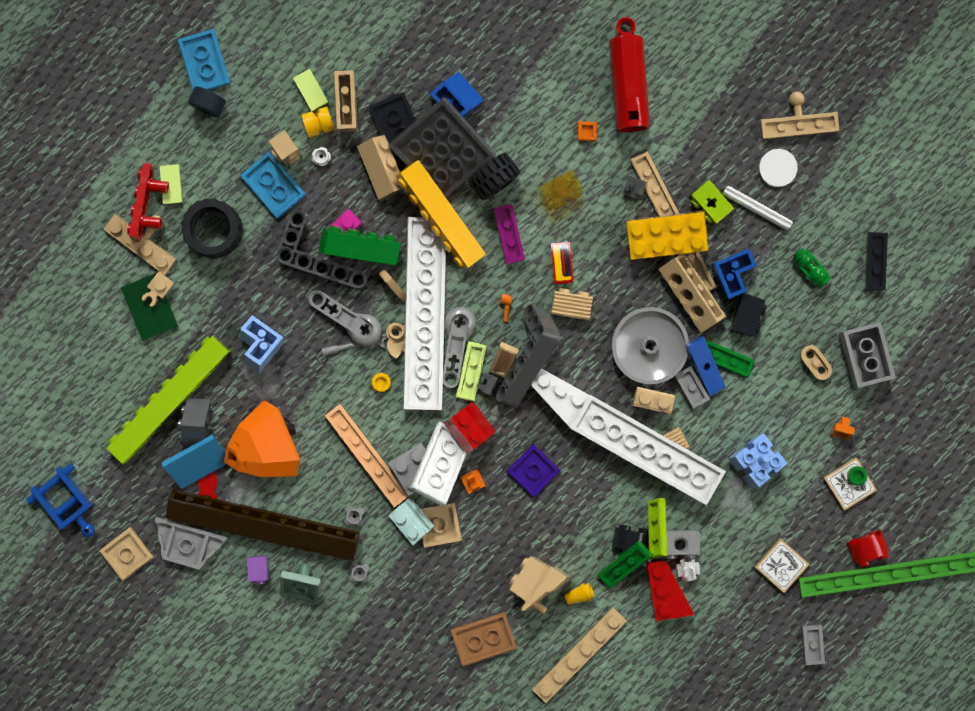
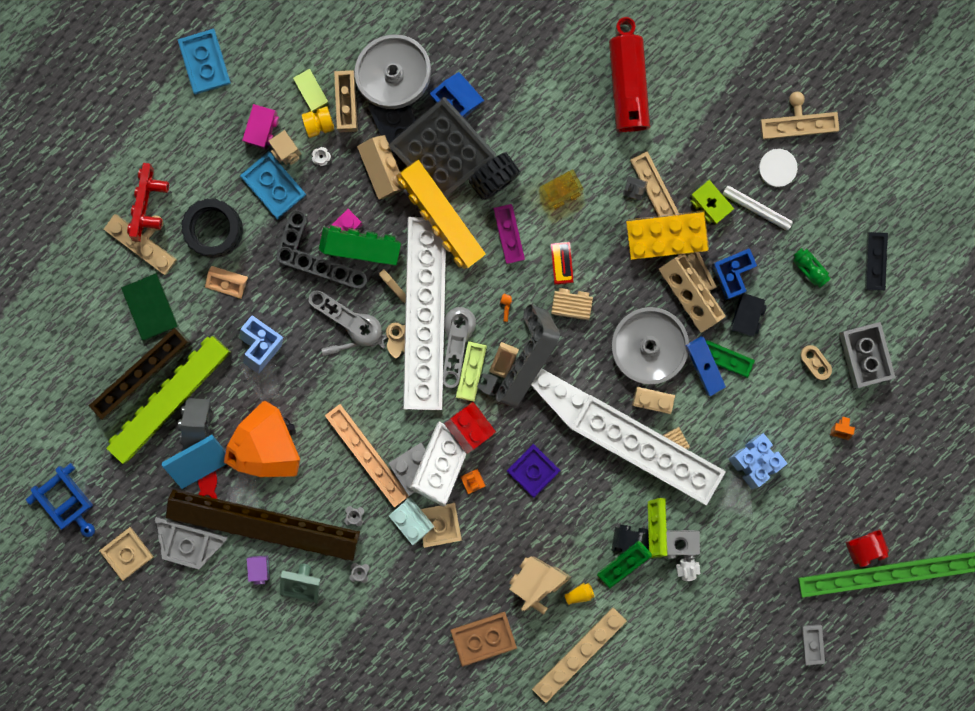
(139, 374): none -> dark brown brick
(160, 287): tan plate -> none
(172, 174): yellowish green tile -> none
(207, 101): black wheel -> none
(226, 282): none -> light nougat slope
(260, 126): none -> dark pink brick
(381, 382): yellow tile -> none
(392, 56): none -> light grey dish
(587, 131): orange tile -> none
(665, 592): red wedge -> none
(692, 387): light grey plate -> none
(782, 565): tile -> none
(843, 490): tile -> none
(857, 475): green tile -> none

